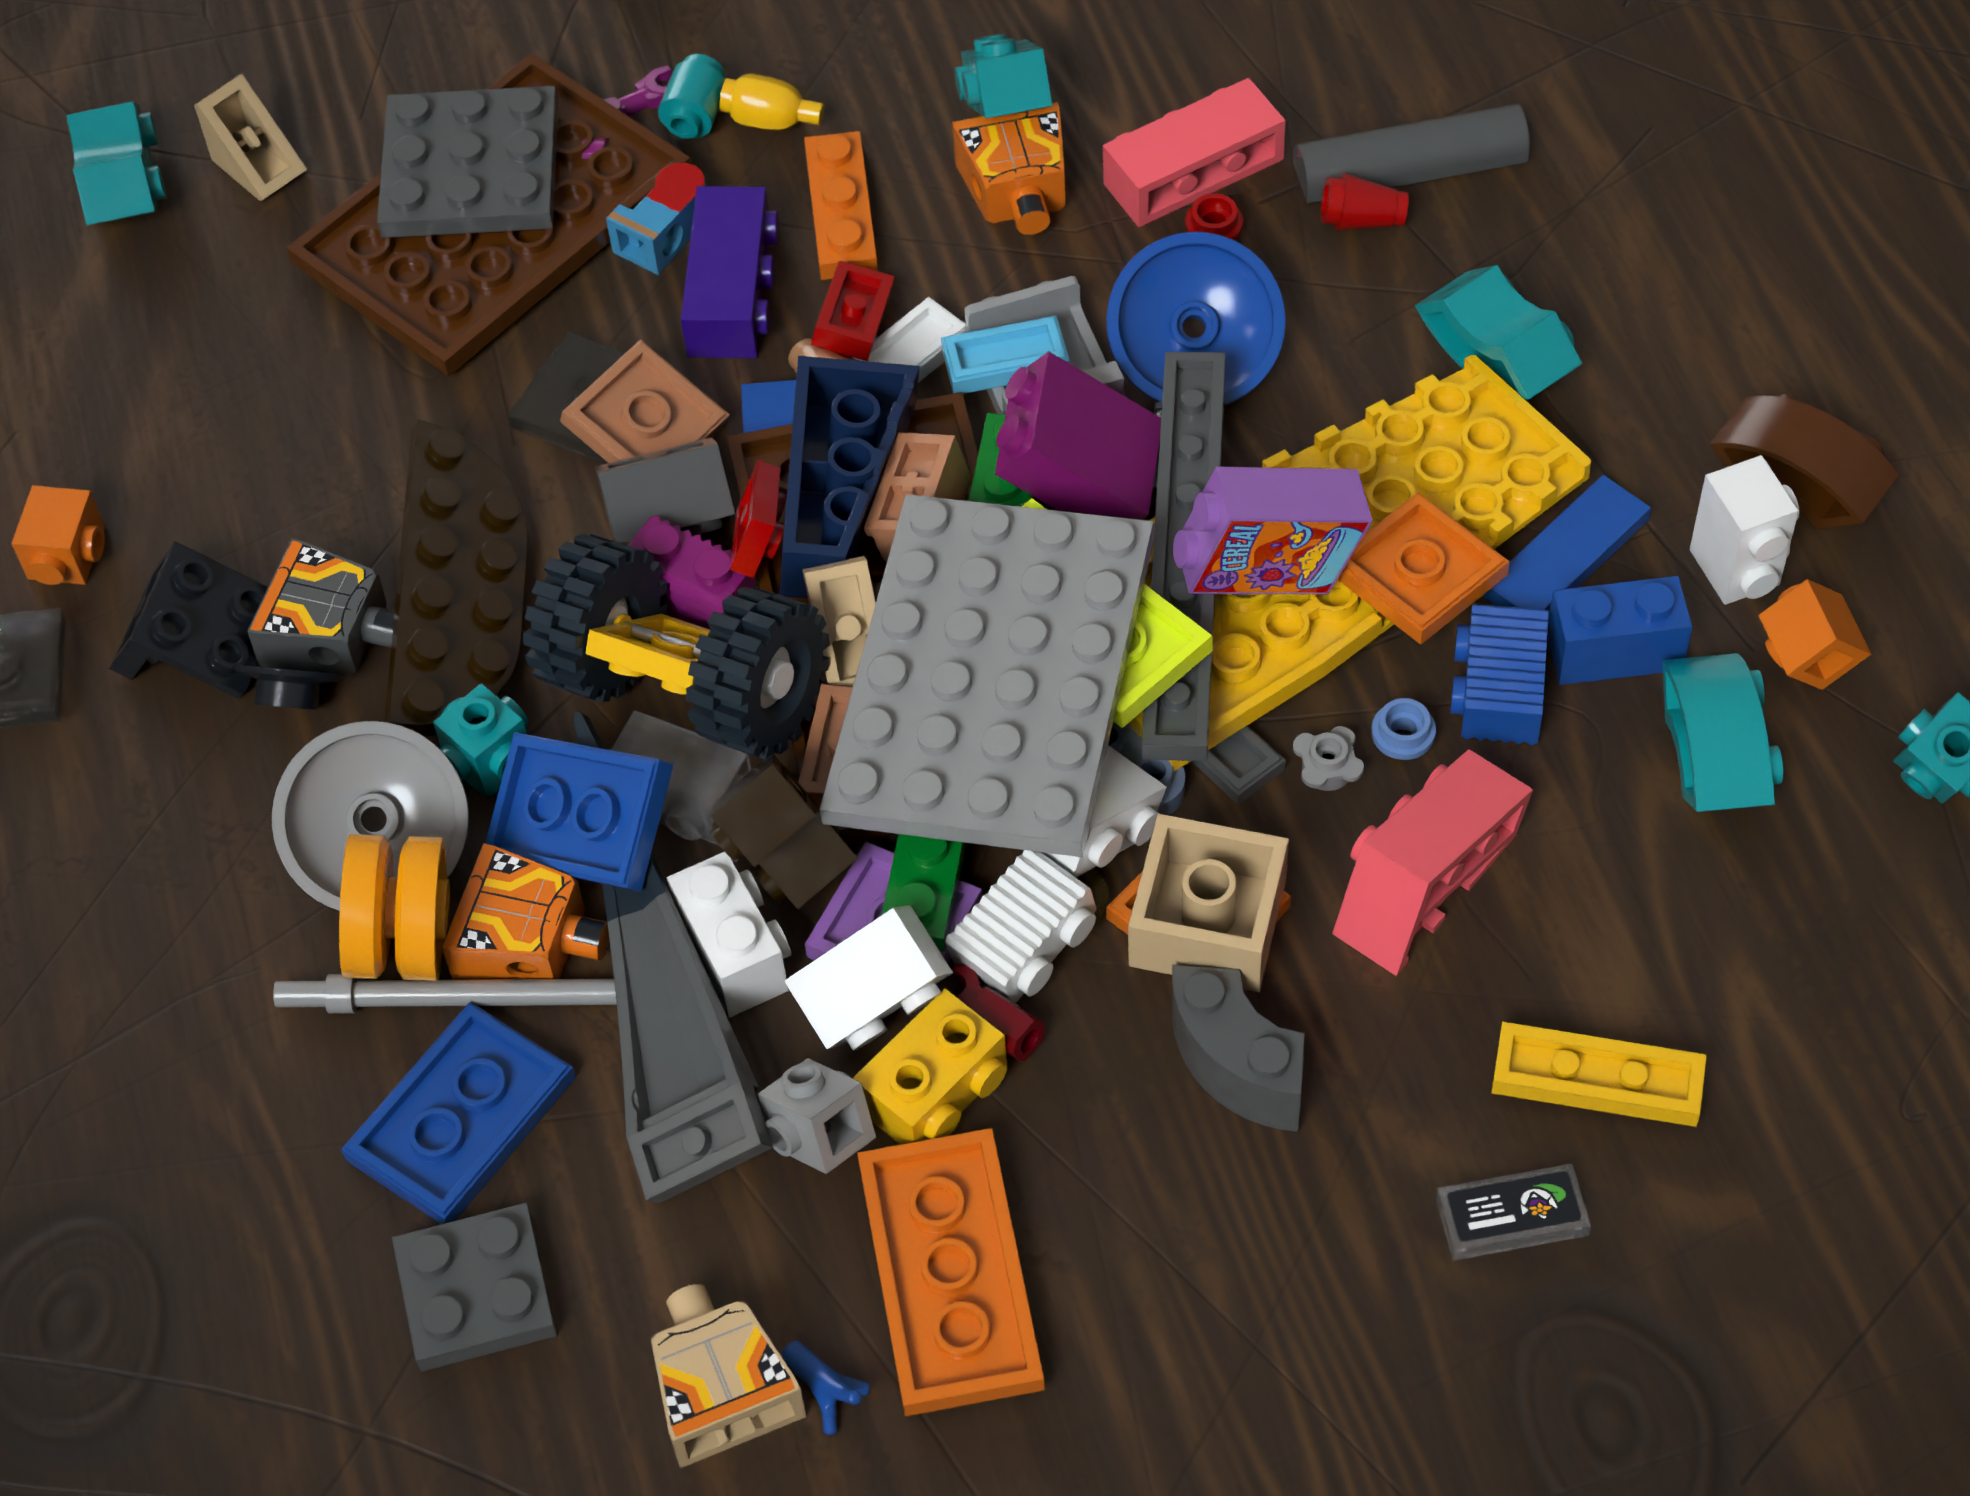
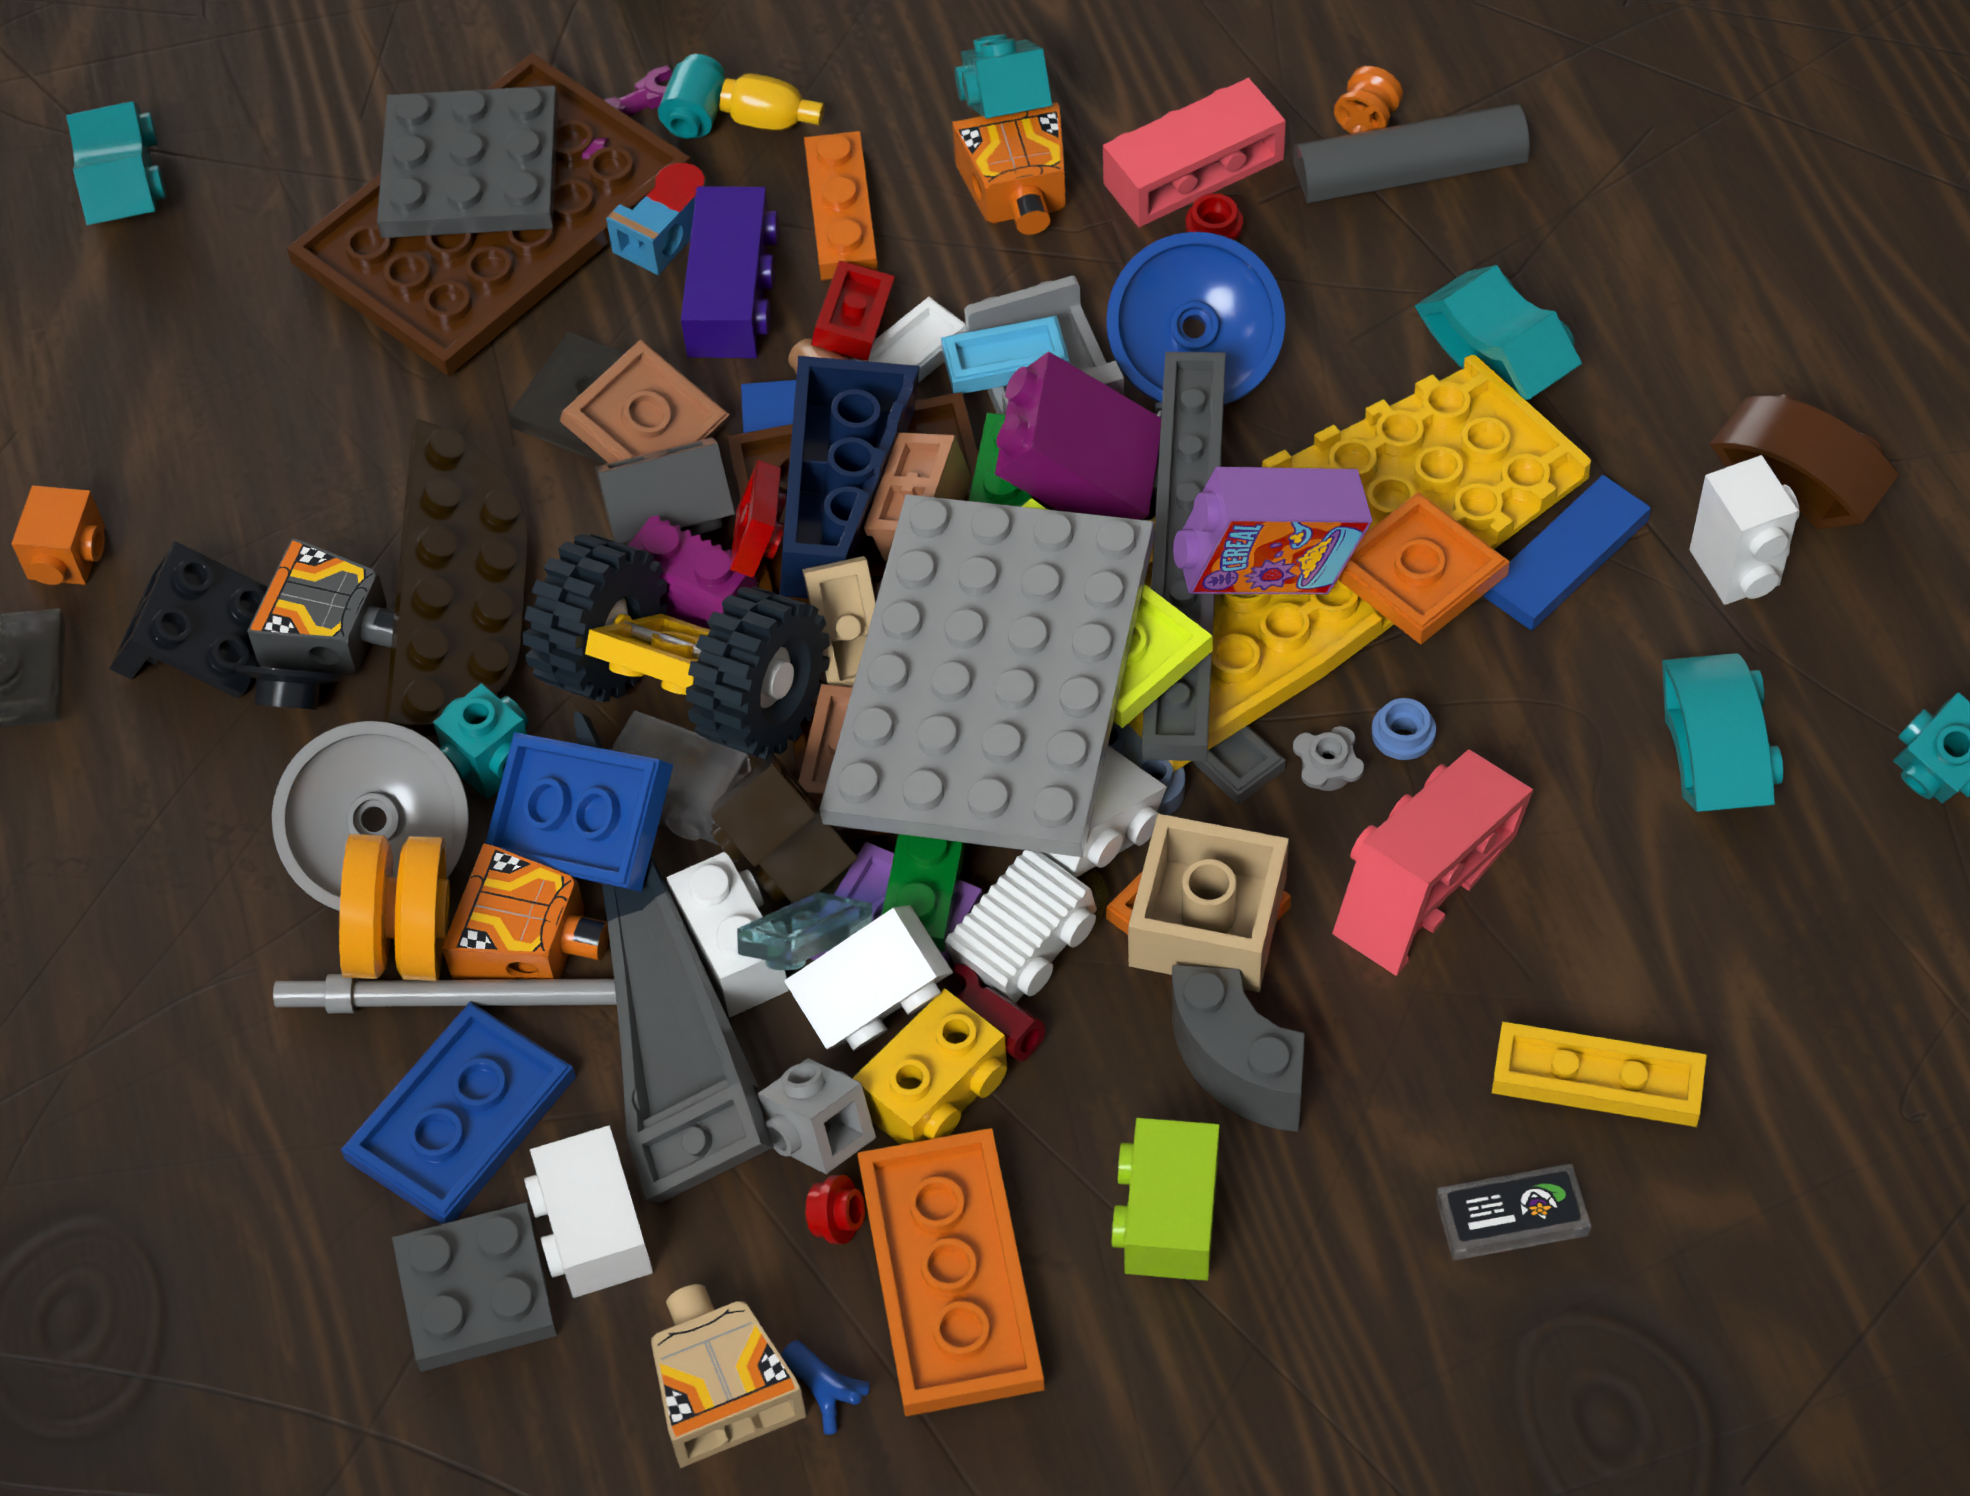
(247, 139): tan slope -> none
(589, 1211): none -> white brick
(803, 930): none -> clear light blue plate
(835, 1209): none -> red plate
(1170, 1199): none -> lime brick
(1361, 204): red cone -> none
(1369, 100): none -> orange wheel
(1503, 673): blue brick -> none
(1617, 629): blue brick -> none
(1813, 634): orange brick -> none

